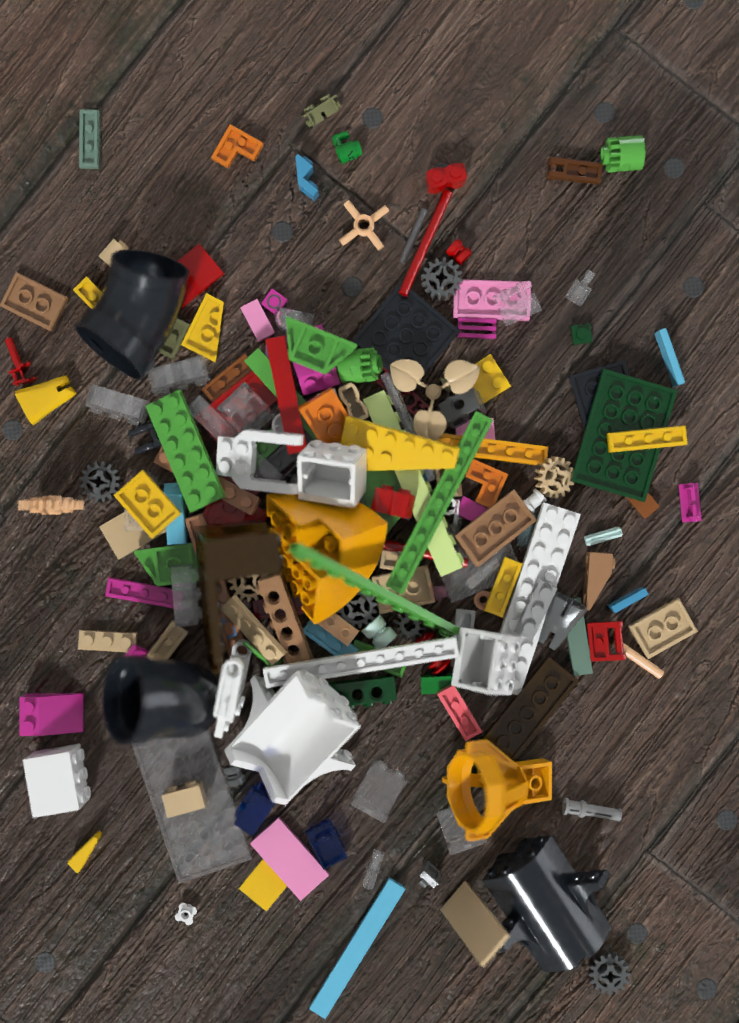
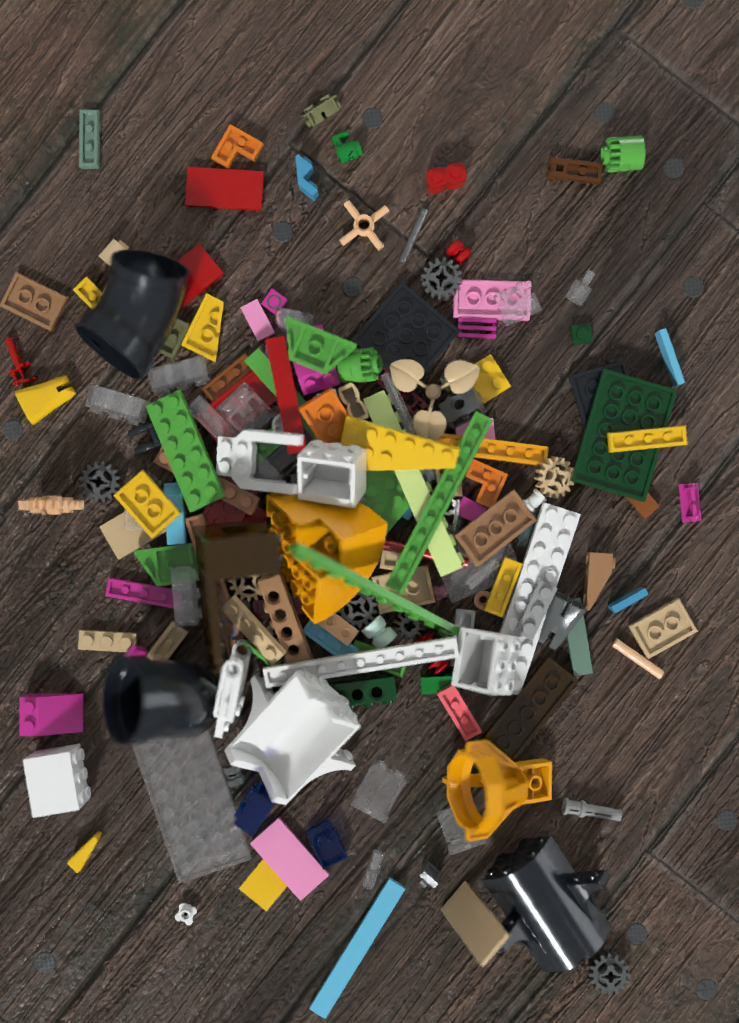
(184, 798): tan brick -> none
(224, 189): none -> red tile
(393, 502): red brick -> none
(425, 243): red piece -> none
(600, 643): red plate -> none
(603, 536): light aqua axle -> none

